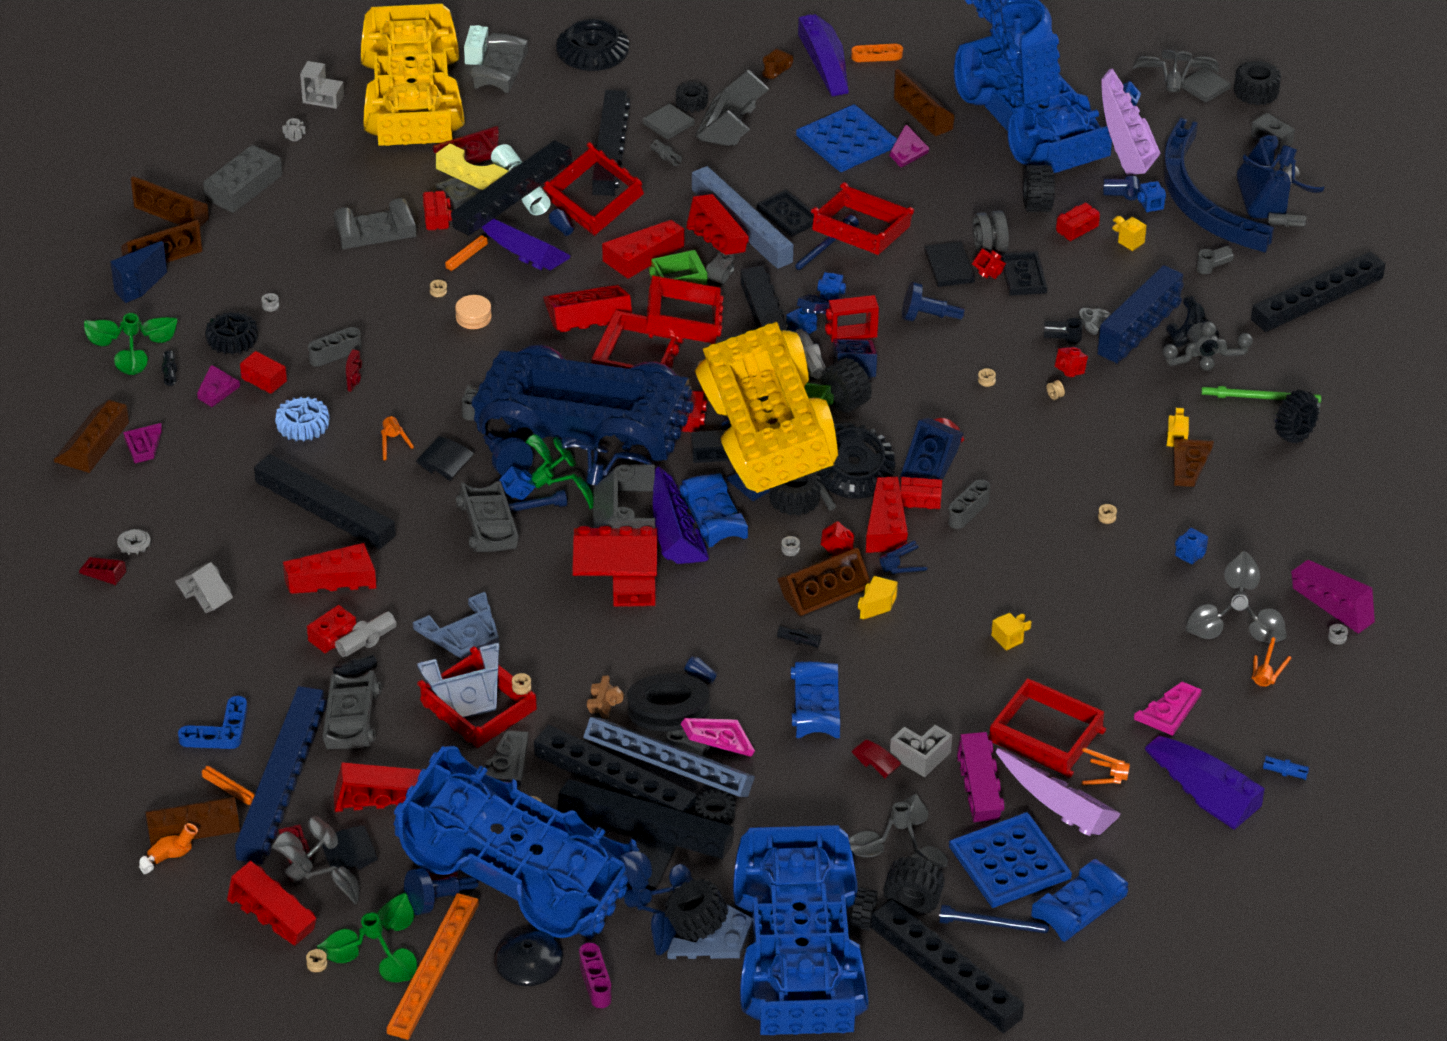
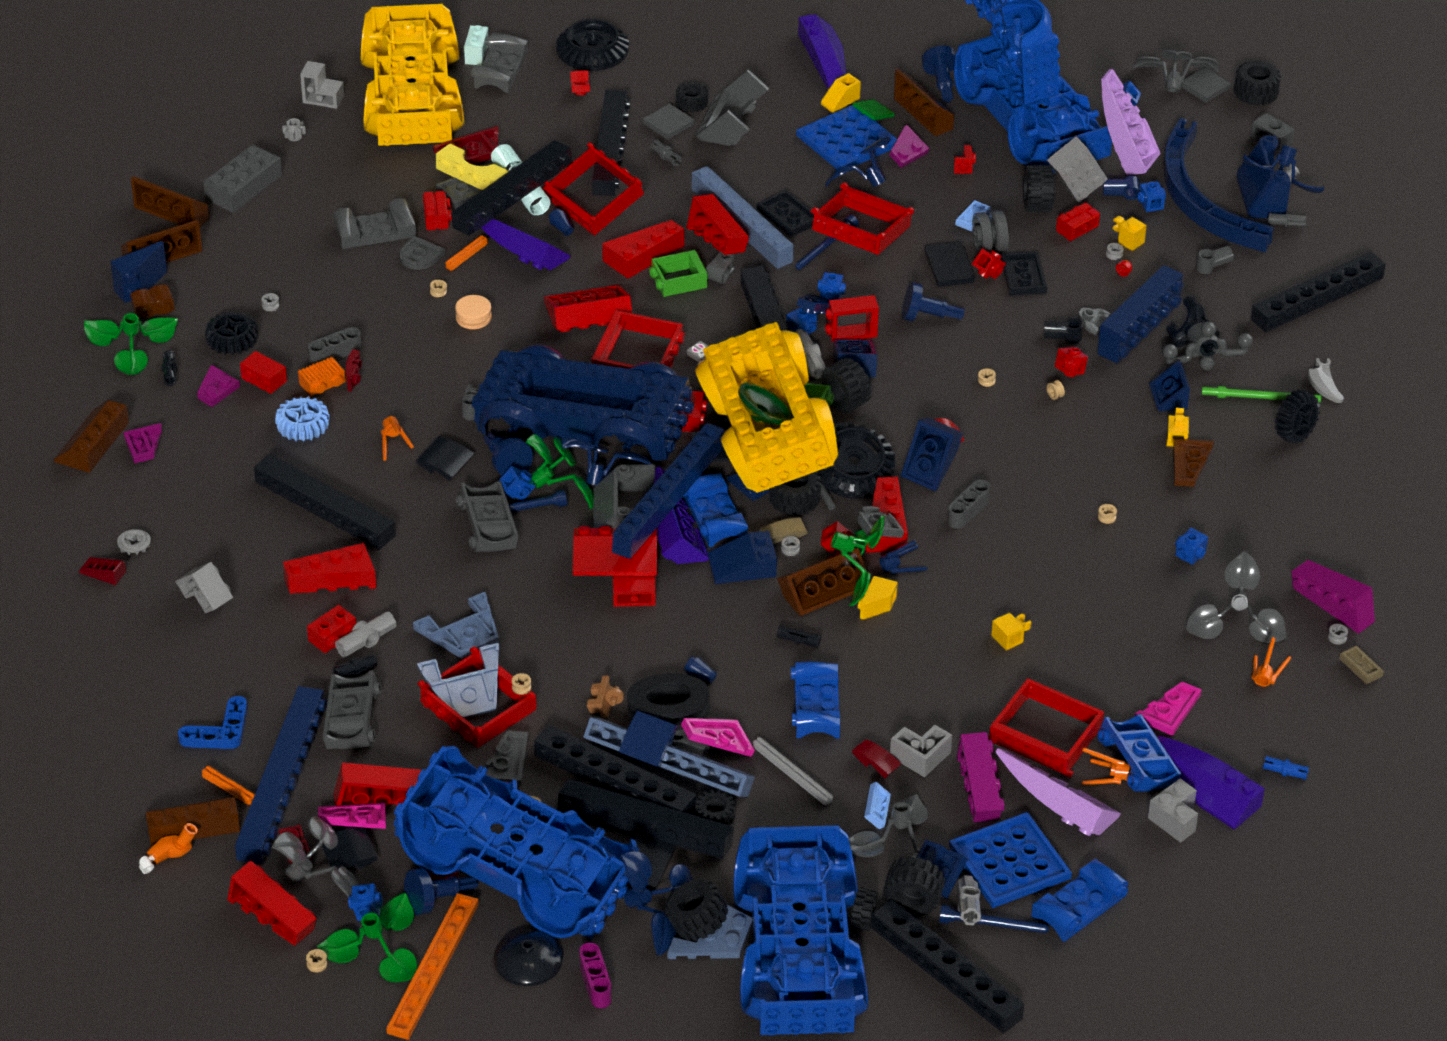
(152, 301): none -> reddish brown brick
(321, 376): none -> orange brick
(356, 815): none -> dark pink wing
(365, 900): none -> blue brick
(420, 254): none -> dark grey tile
(580, 82): none -> red bracket
(648, 738): none -> dark blue slope
(667, 491): none -> dark blue brick
(682, 327): red window -> none
(696, 351): none -> light grey tile
(744, 559): none -> dark blue slope
(763, 404): none -> dark green dish
(776, 63): reddish brown piece -> none
(784, 528): none -> dark tan slope
(793, 771): none -> light grey axle
(842, 93): none -> yellow slope
(848, 543): none -> green plant
(867, 53): orange beam -> none
(870, 515): none -> dark grey tile
(873, 109): none -> green piece
(873, 173): none -> dark blue plant
(877, 805): none -> light blue plate
(921, 492): red brick -> none
(940, 62): none -> dark blue piece
(946, 860): none -> dark blue slope
(964, 164): none -> red bracket
(966, 217): none -> light blue plate
(968, 900): none -> light grey piece
(1077, 169): none -> light grey brick
(1114, 251): none -> light grey bush
(1124, 270): none -> red hinge
(1149, 761): none -> blue piece
(1171, 389): none -> dark blue slope
(1174, 810): none -> light grey brick
(1322, 381): none -> light grey piece
(1361, 664): none -> dark tan plate

